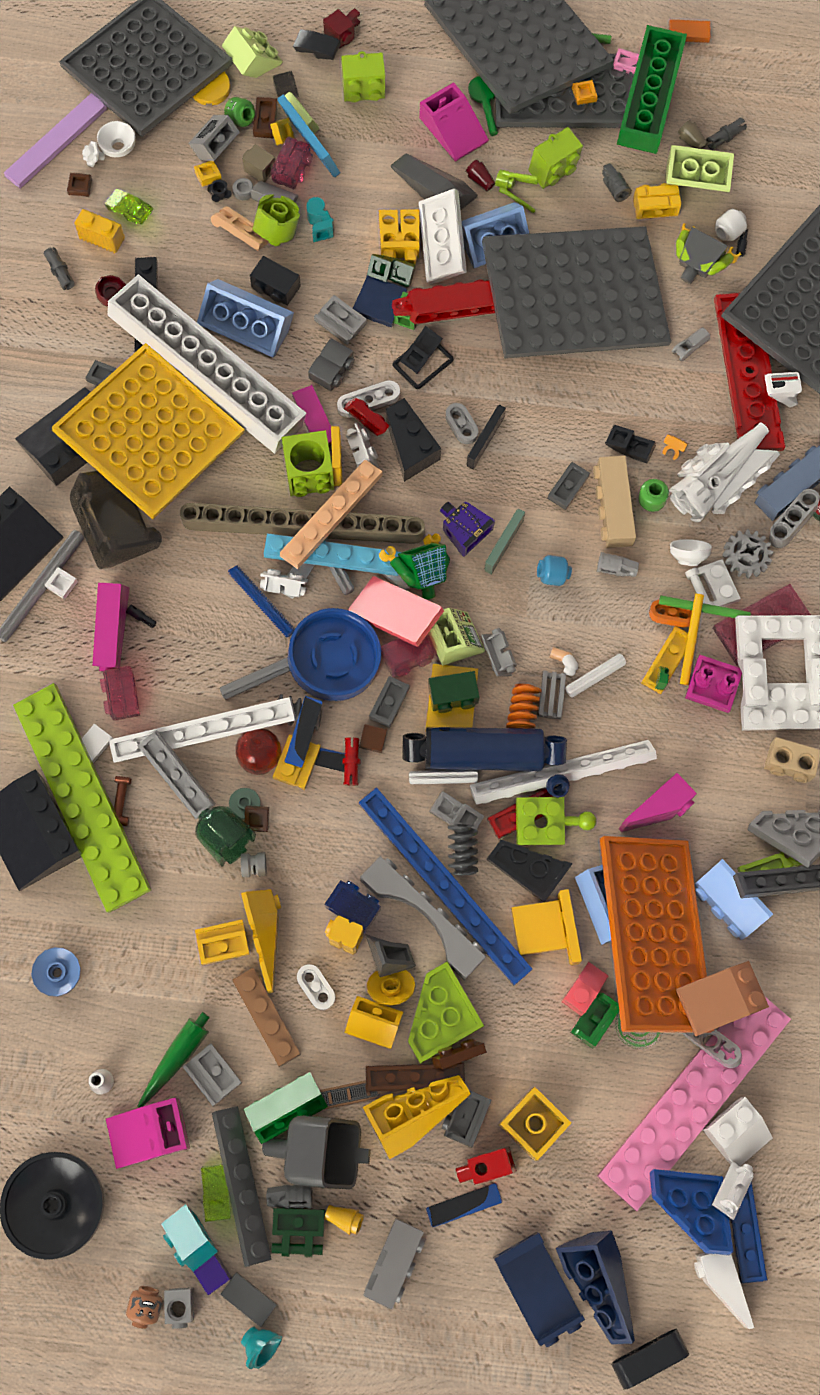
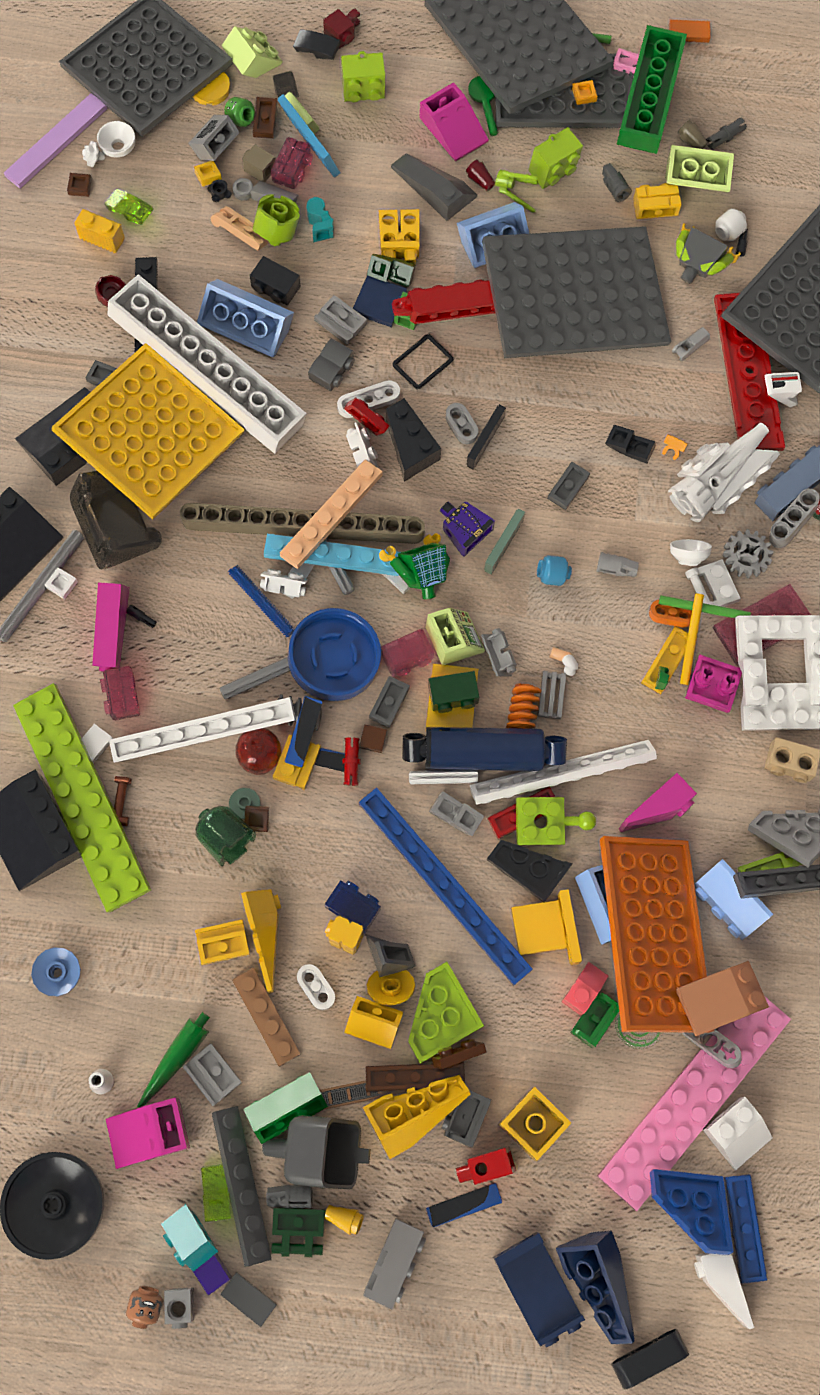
(59, 268): dark grey pin -> none
(176, 774): light grey tile -> none
(253, 864): light grey wheel -> none
(260, 1346): teal piece -> none
(282, 130): yellow plate -> none
(308, 447): lime brick -> none
(315, 418): dark pink tile -> none
(336, 455): yellow tile -> none
(387, 883): light grey arch -> none
(396, 611): tile -> none
(421, 349): black slope -> none
(442, 236): white tile -> none
(463, 849): dark grey piece -> none
(560, 790): dark blue plate -> none
(595, 675): white axle -> none
(615, 502): tan brick -> none
(653, 495): bright green head -> none
(733, 1189): white hinge -> none

